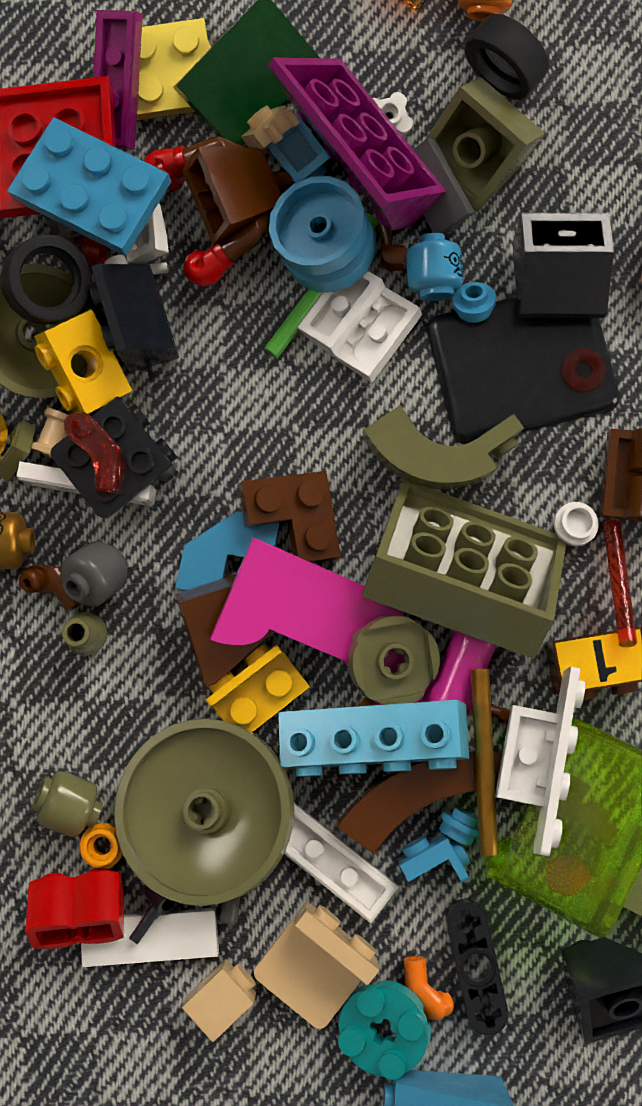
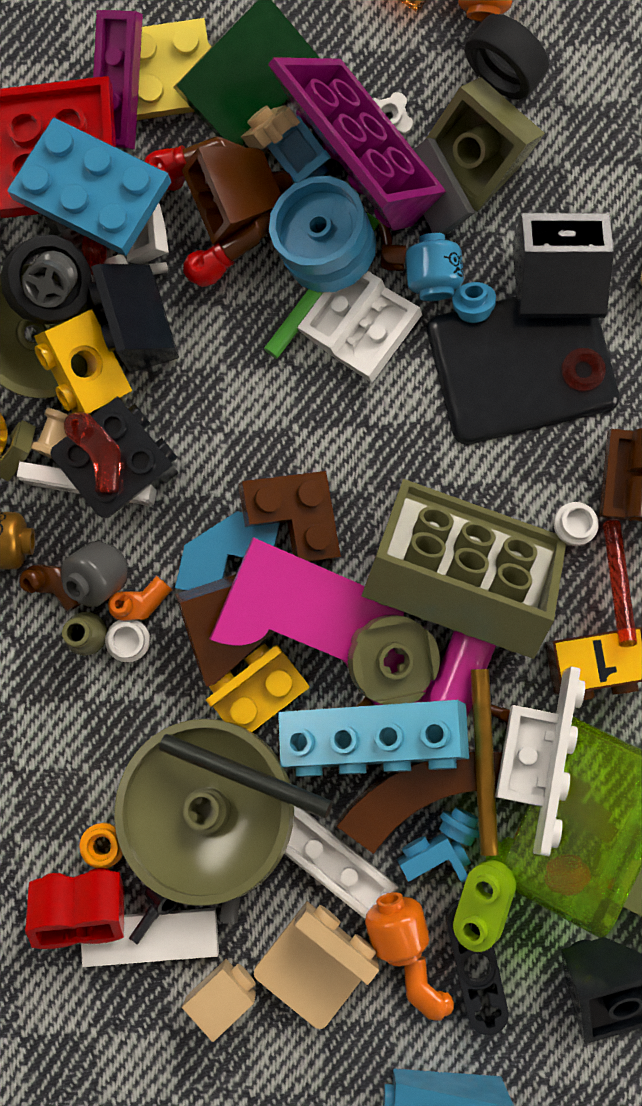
(39, 279): none -> dark grey wheel
(66, 804): olive head -> none
(127, 640): none -> white plate
(138, 604): none -> orange arm
(246, 776): none -> pearl dark grey bar
(365, 1047): teal plate -> none
(397, 929): none -> orange head
(434, 465): olive arch -> none
(484, 909): none -> lime plate

